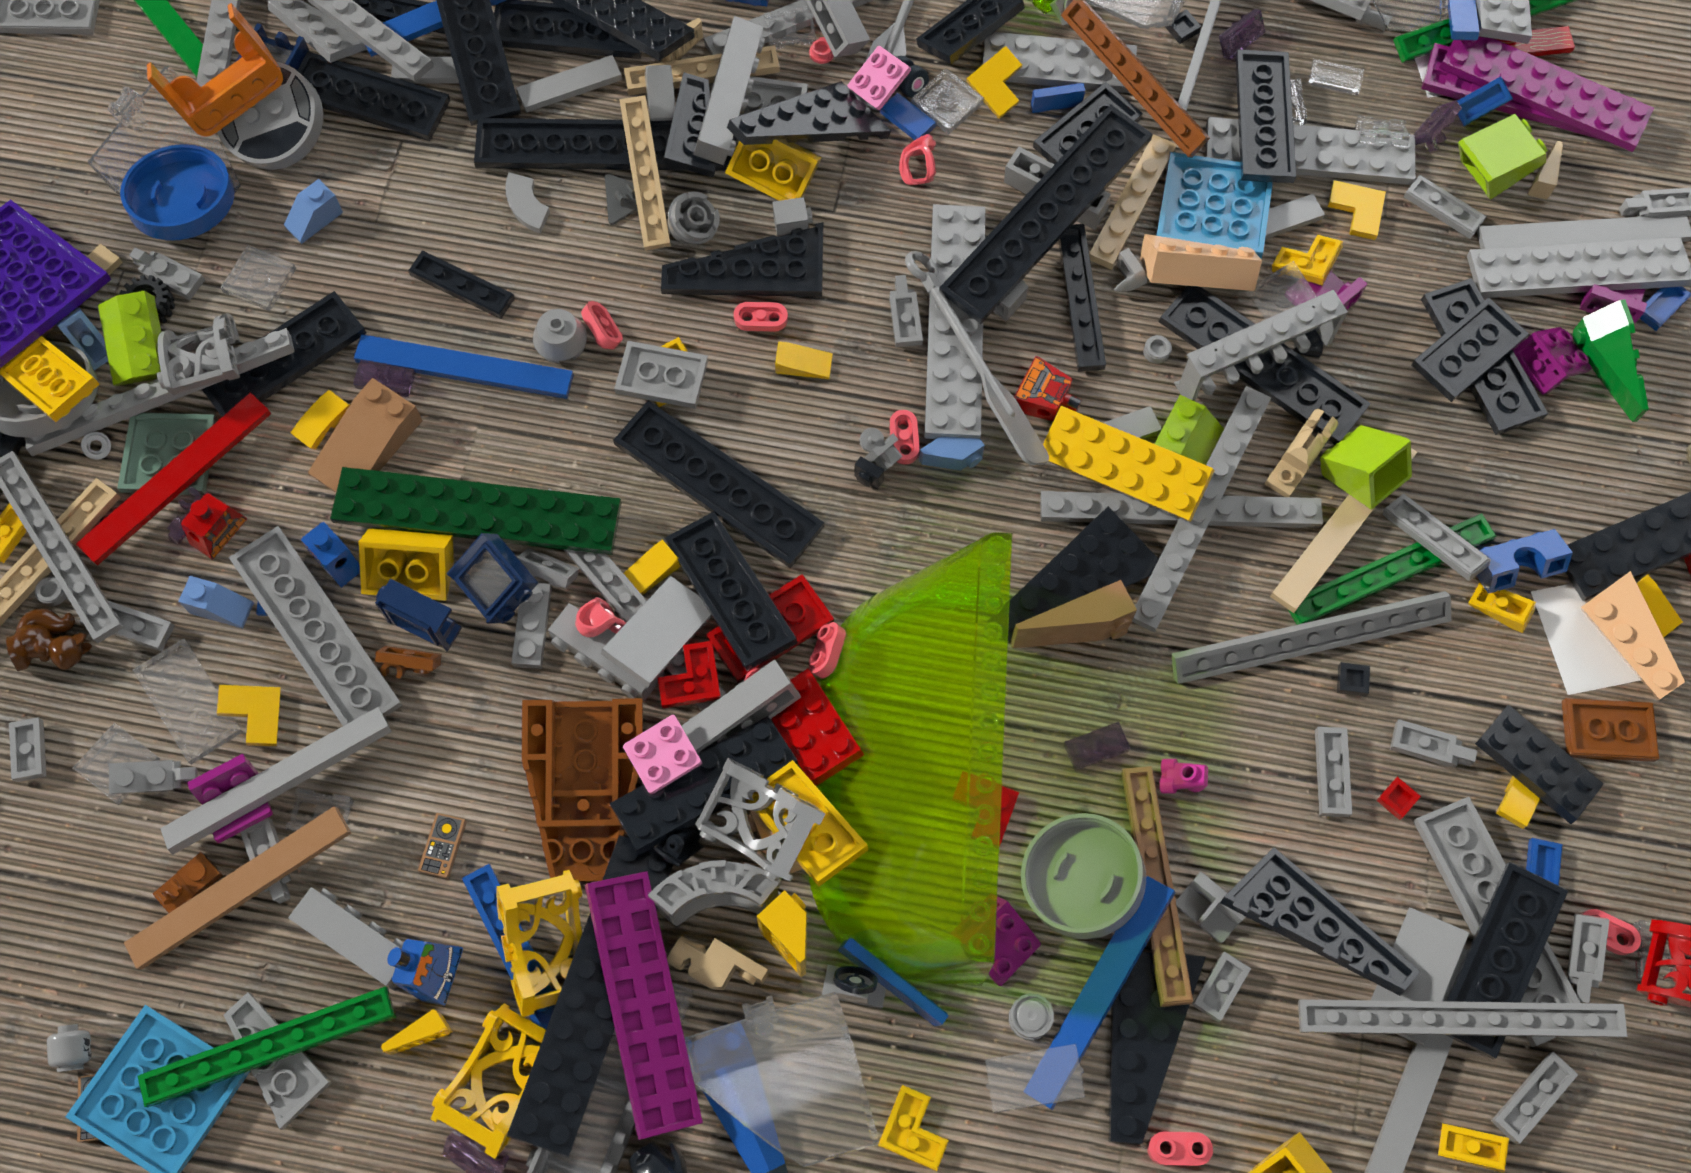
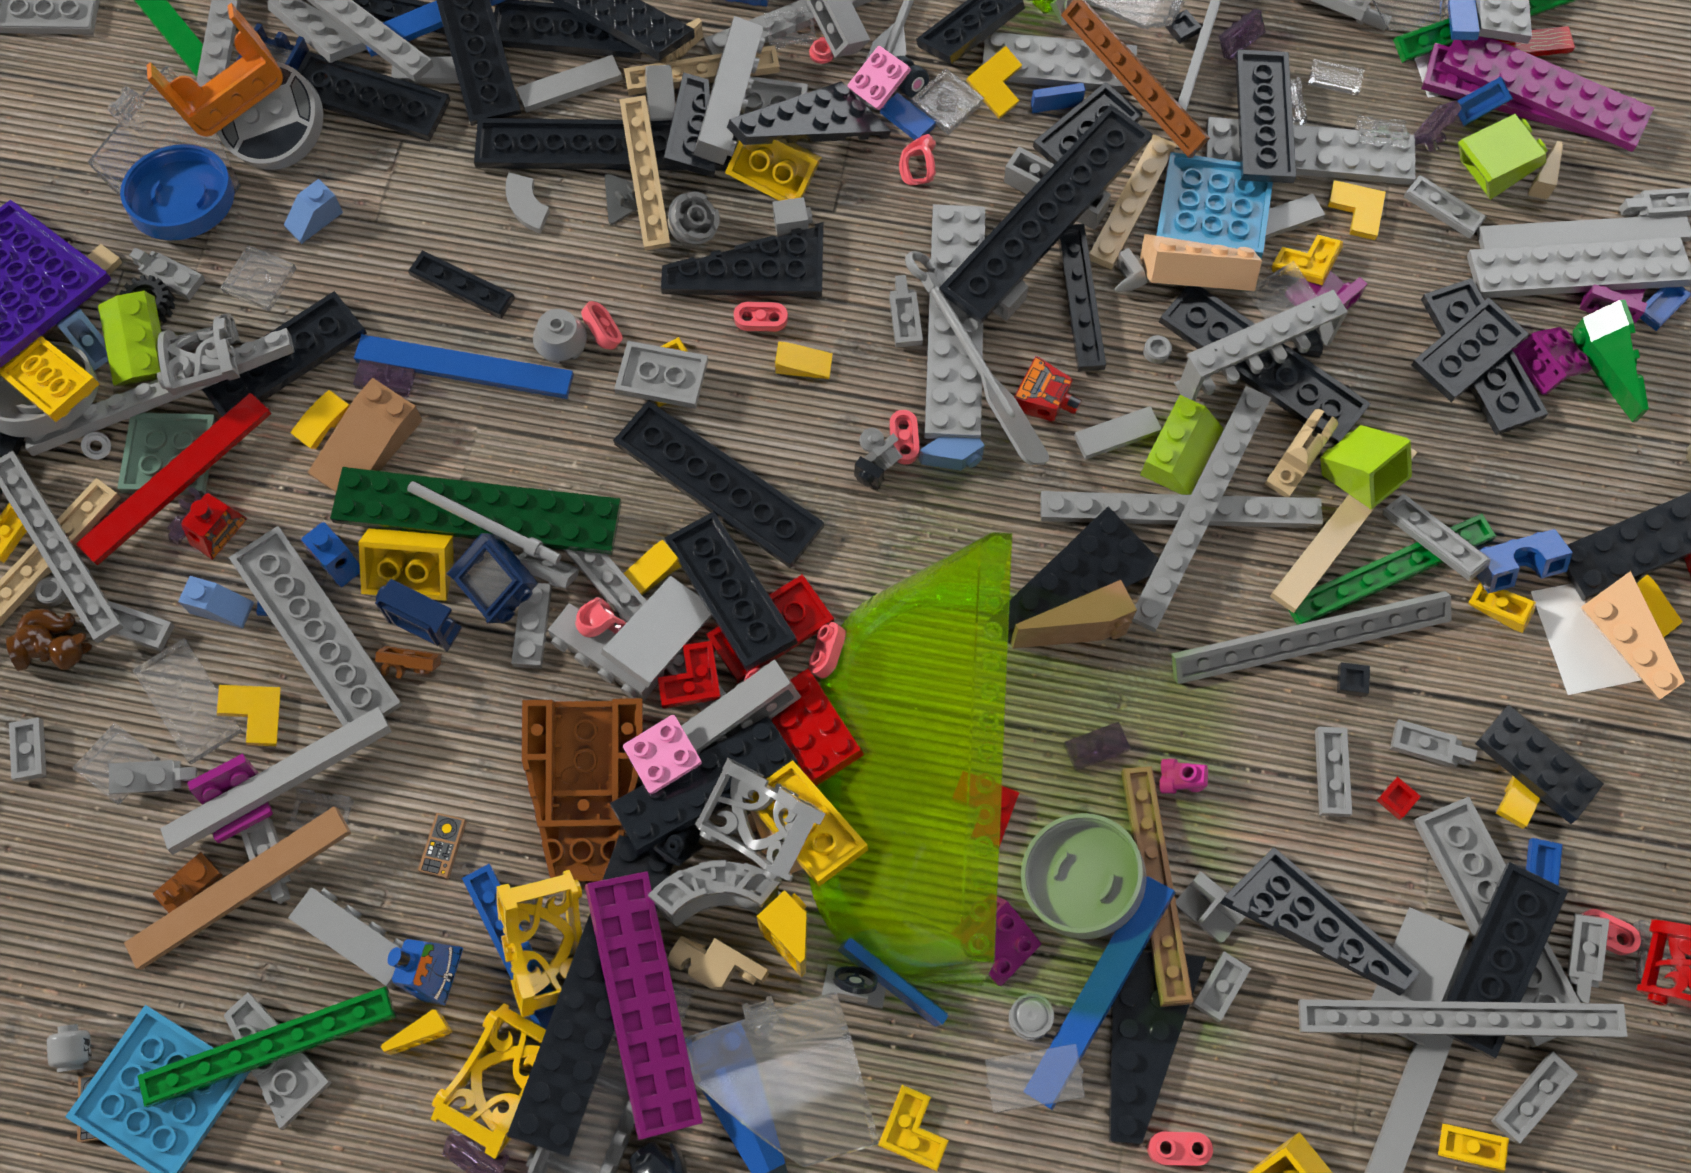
(530, 545): none -> light grey bar
(1127, 463): yellow plate -> none
(1610, 729): dark orange tile -> none

